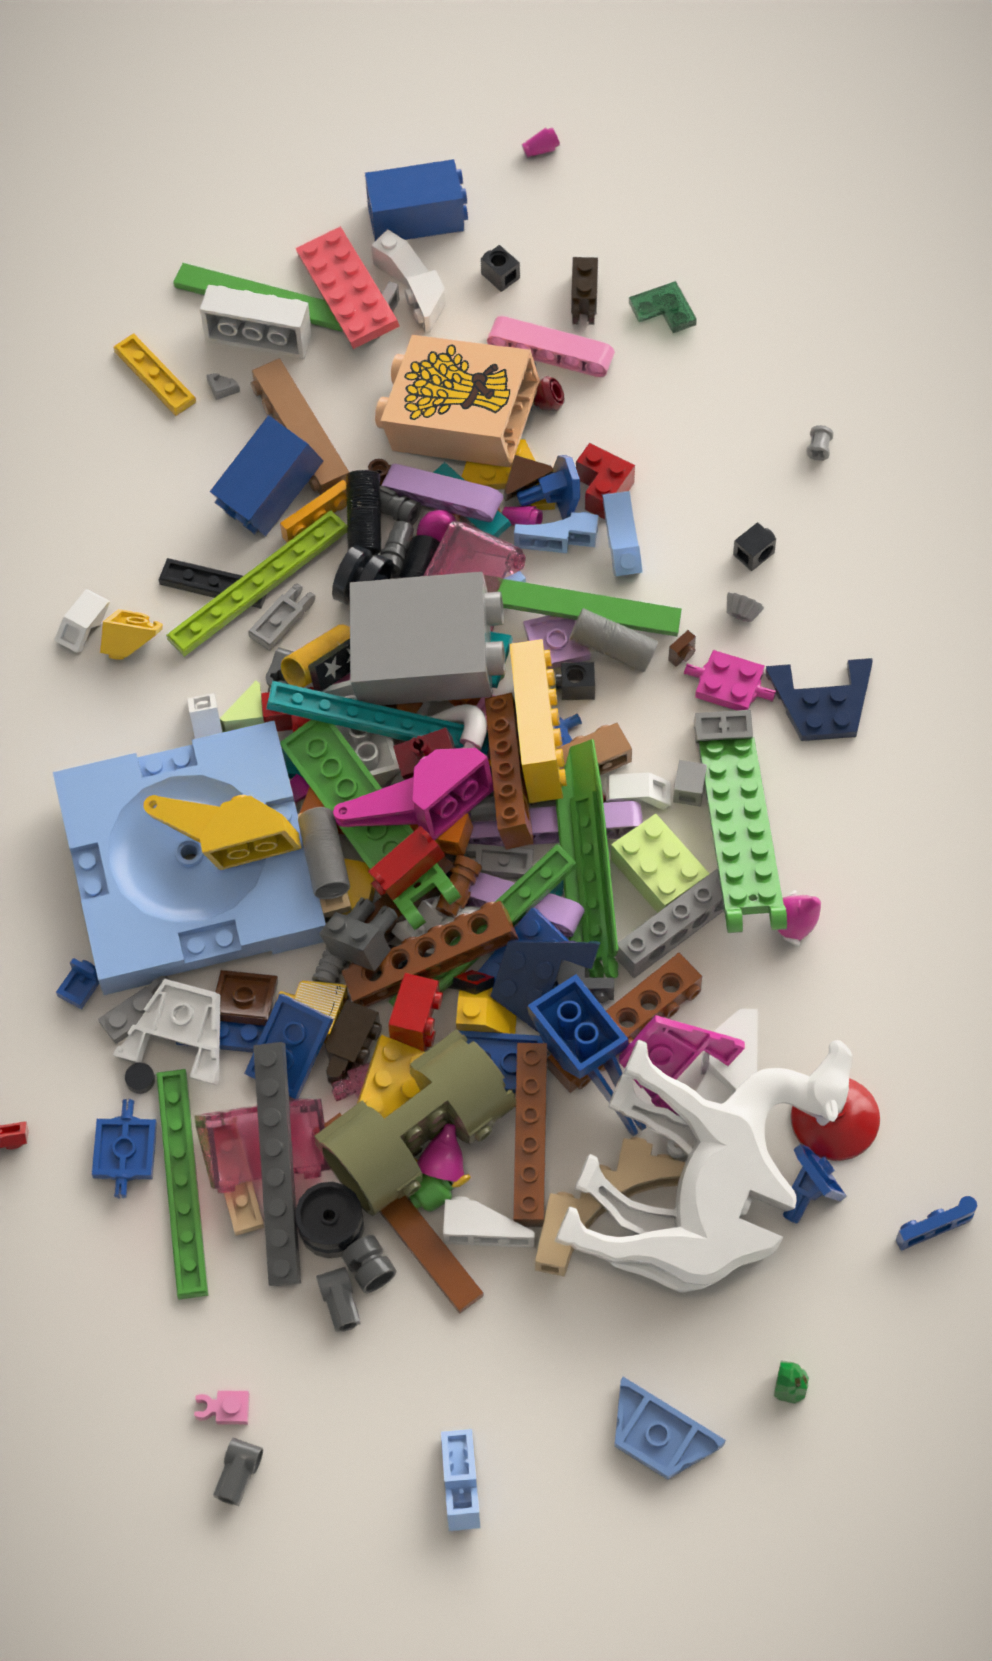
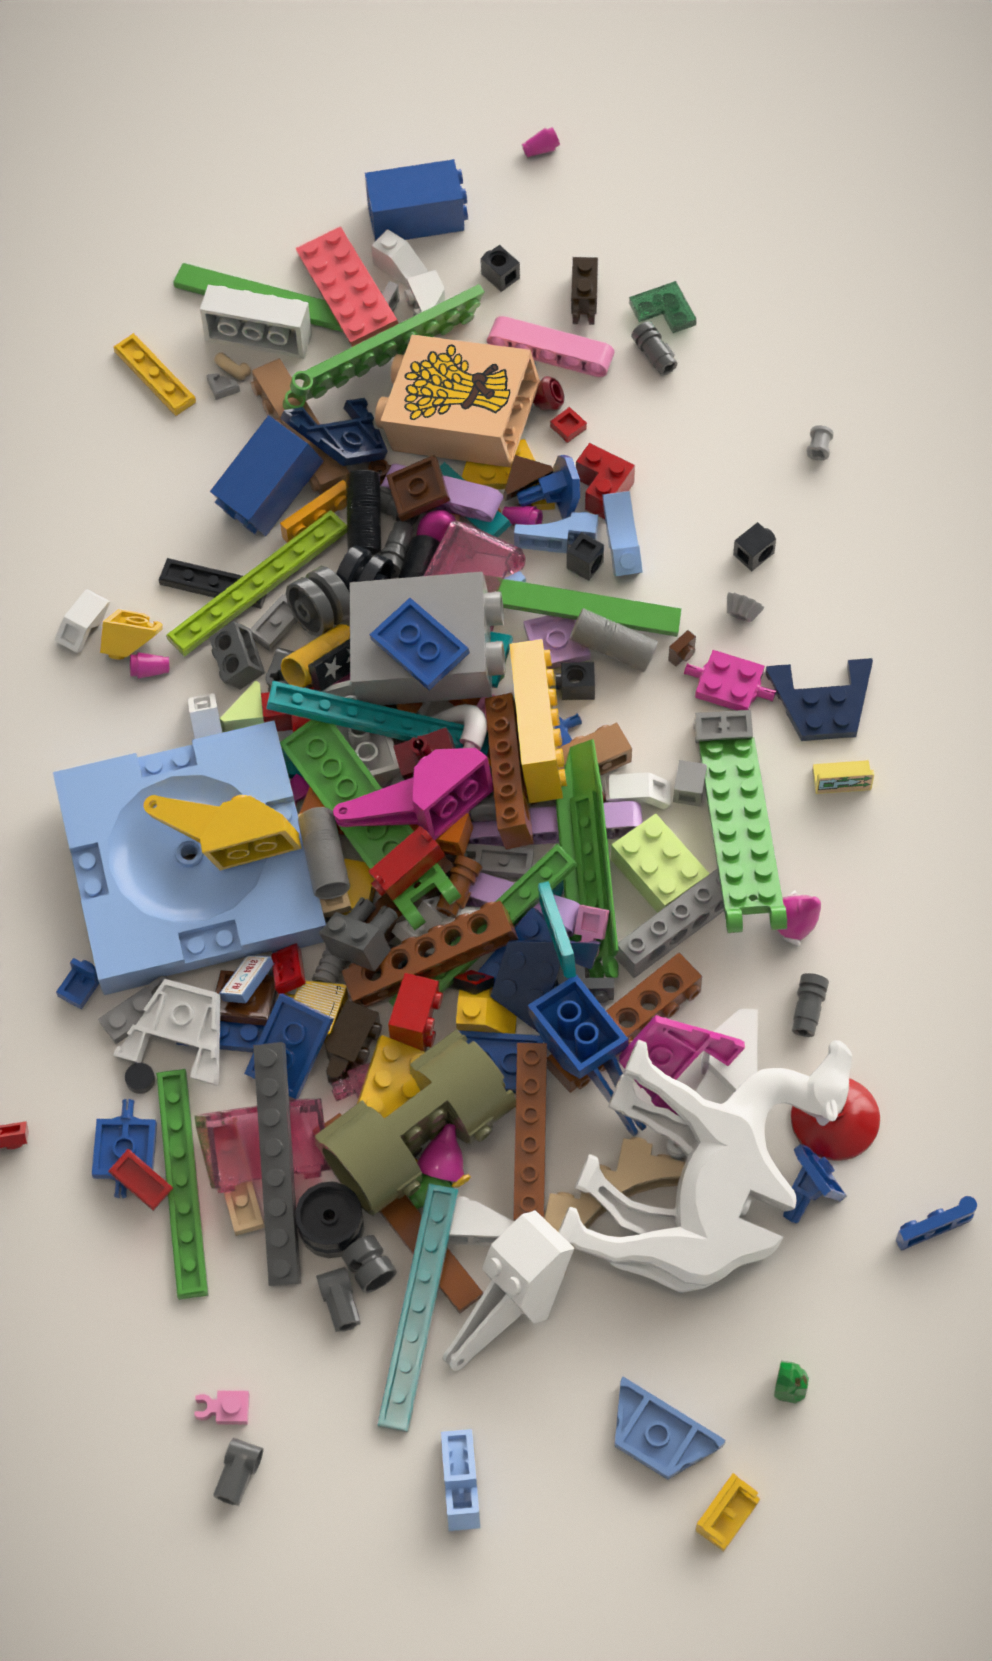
(140, 1180): none -> red tile
(148, 665): none -> dark pink cone
(228, 365): none -> tan arm
(236, 655): none -> dark grey brick
(246, 978): none -> tile
(288, 969): none -> red plate
(319, 600): none -> dark grey wheel
(344, 441): none -> dark blue wing
(382, 347): none -> bright green hinge
(418, 488): none -> reddish brown tile
(418, 1308): none -> teal tile
(419, 643): none -> blue plate
(525, 1277): none -> white slope
(557, 930): none -> teal tile
(568, 424): none -> red tile
(585, 556): none -> black brick
(591, 923): none -> bright pink plate
(656, 350): none -> dark grey axle
(727, 1512): none -> yellow hinge
(807, 1012): none -> dark grey axle
(842, 777): none -> panel

